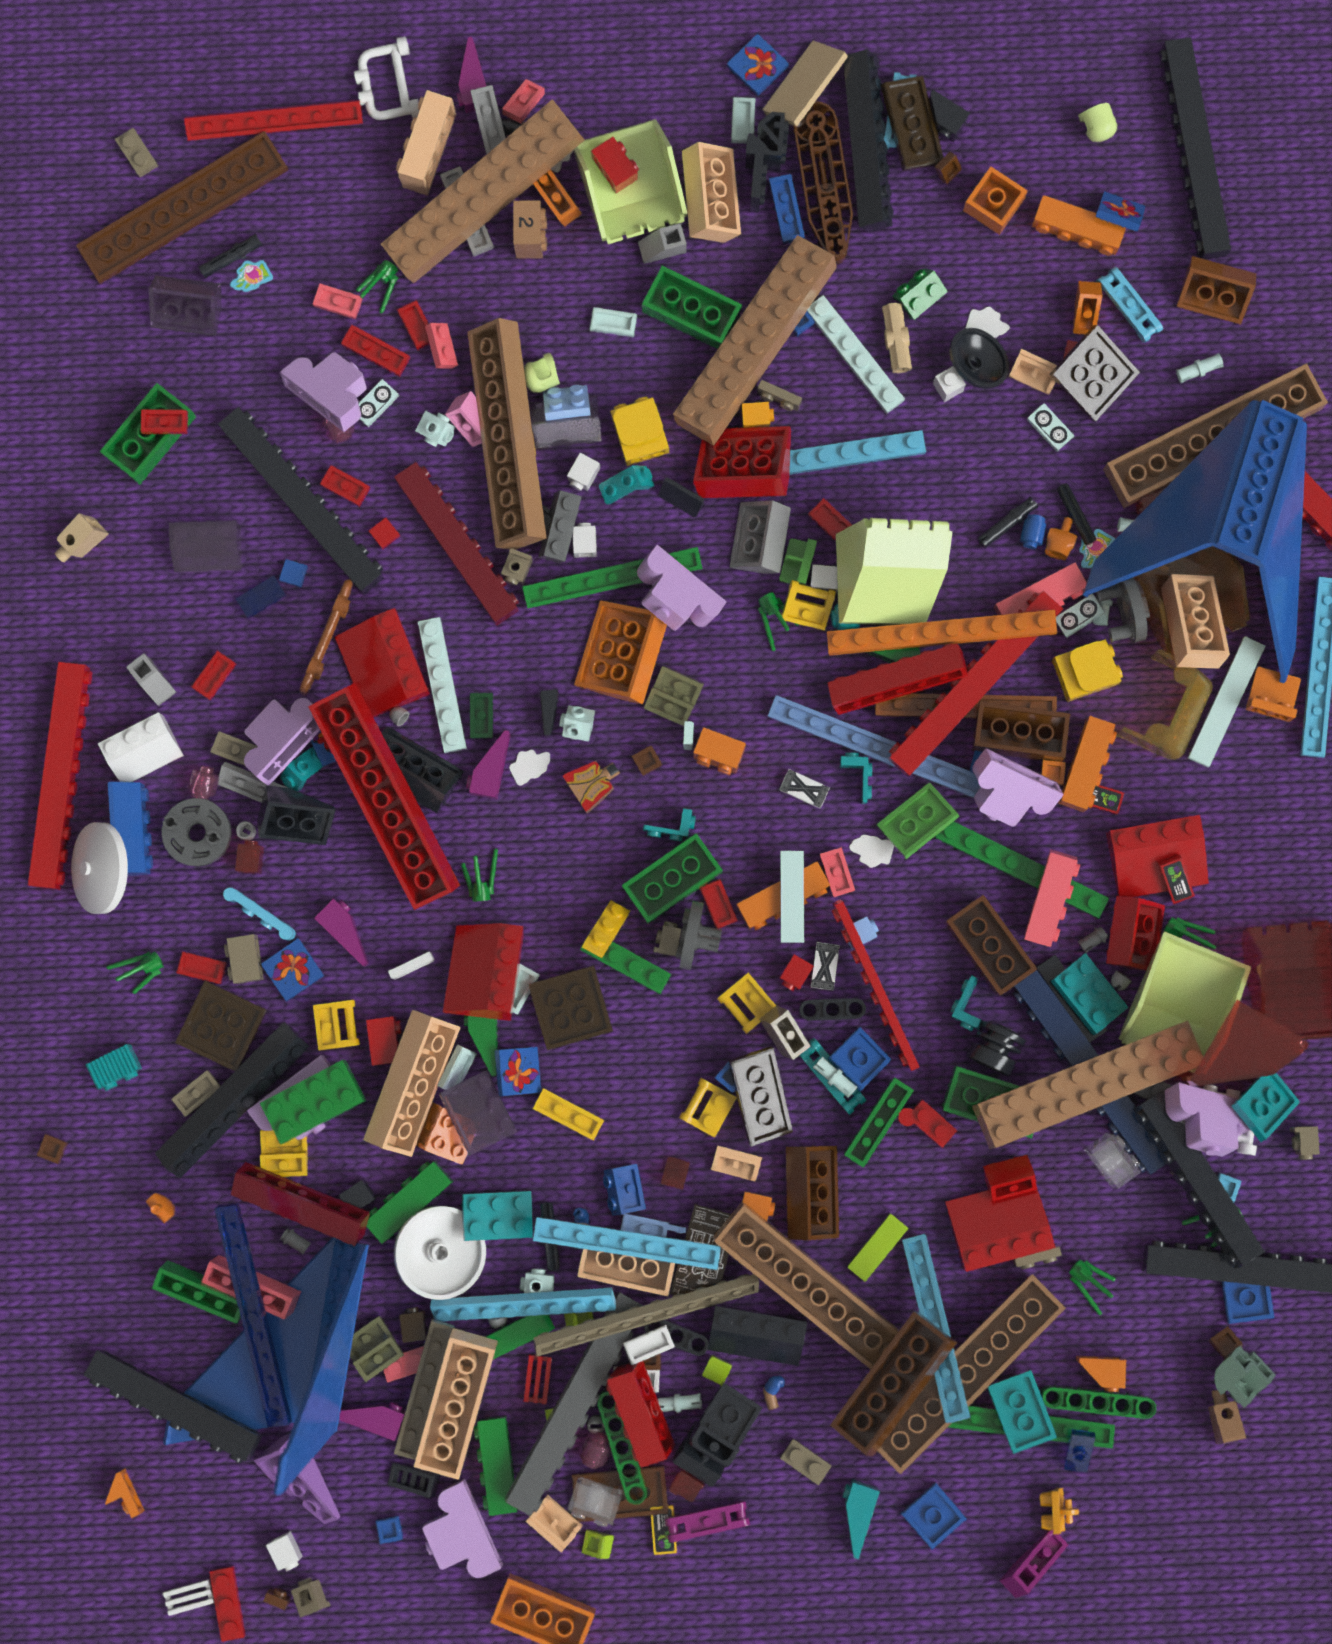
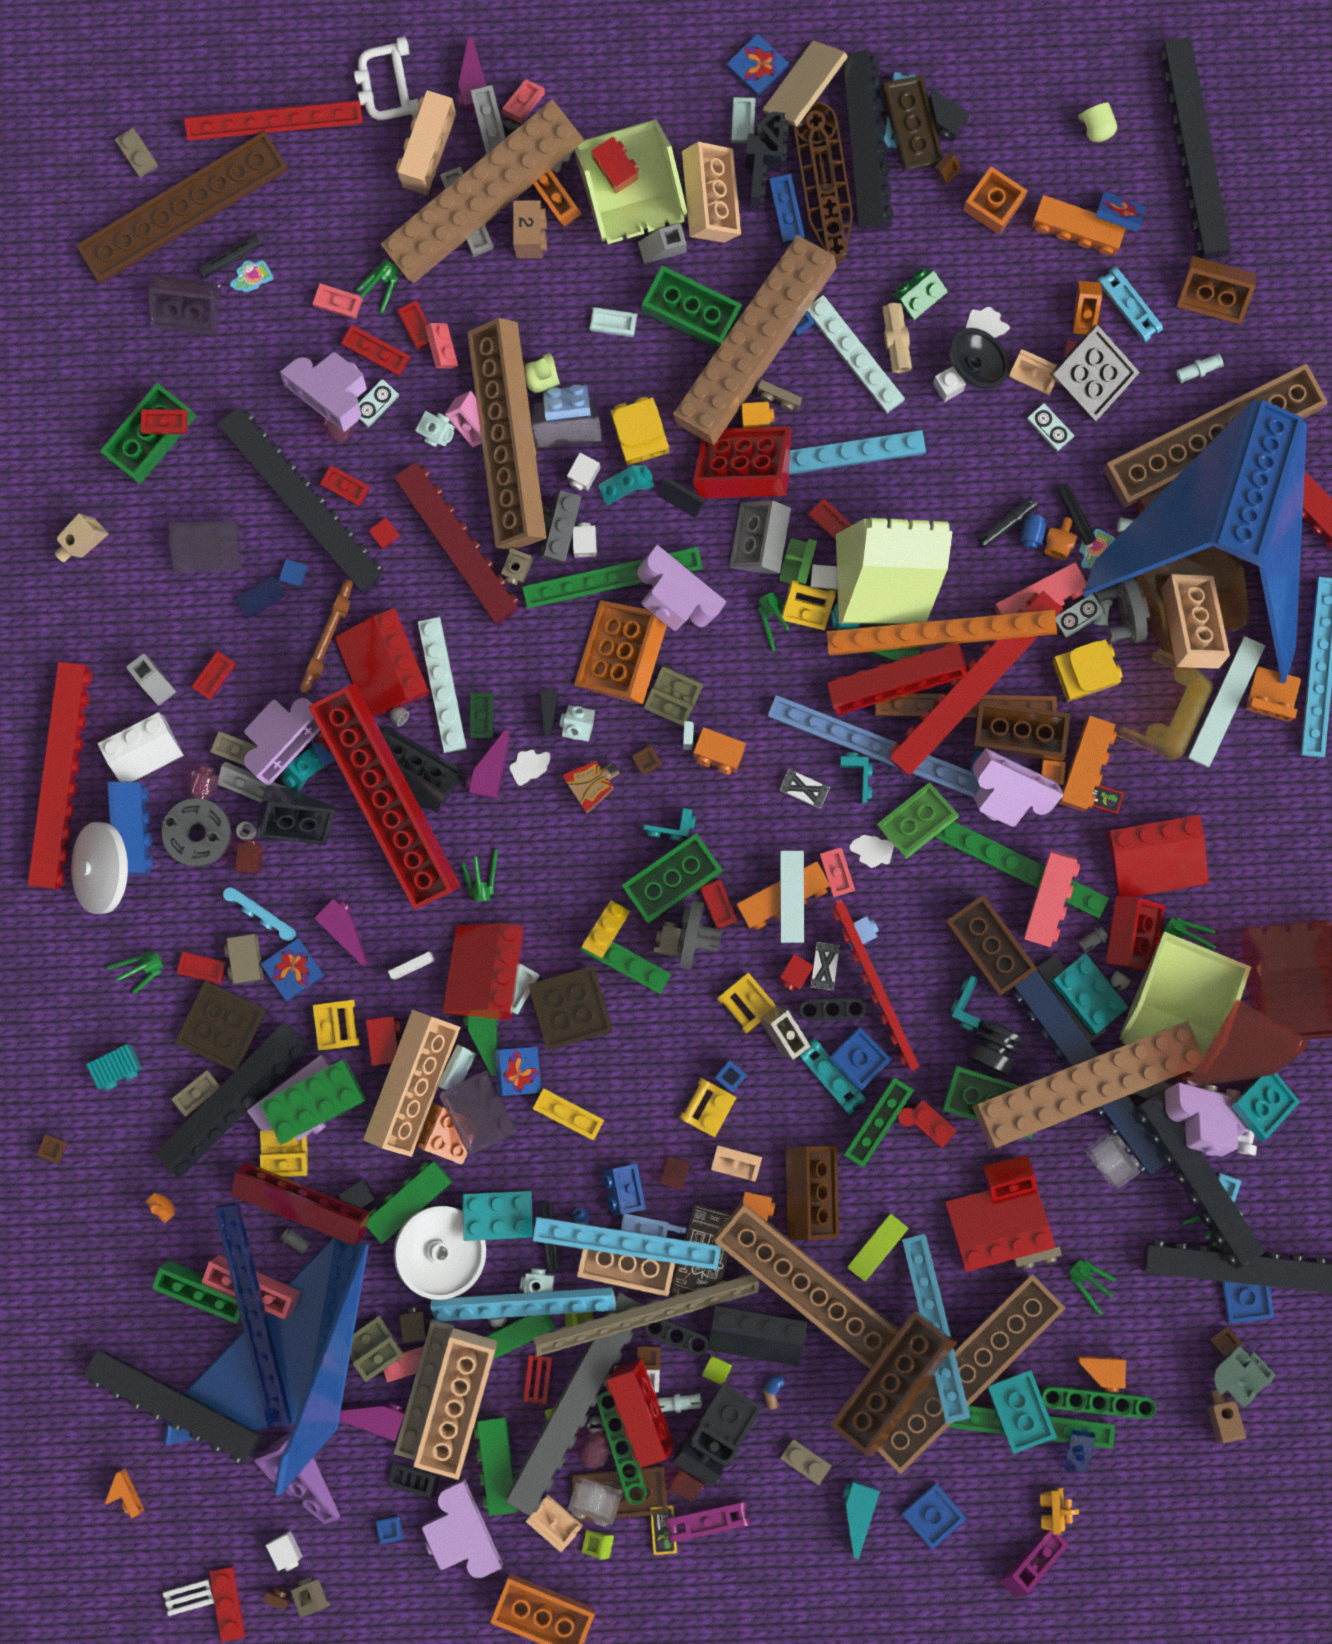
(648, 1344): white tile -> none
(760, 1096): tile -> none
(835, 1077): light aqua pin -> none
(1176, 879): tile -> none
(1305, 1141): dark tan brick -> none

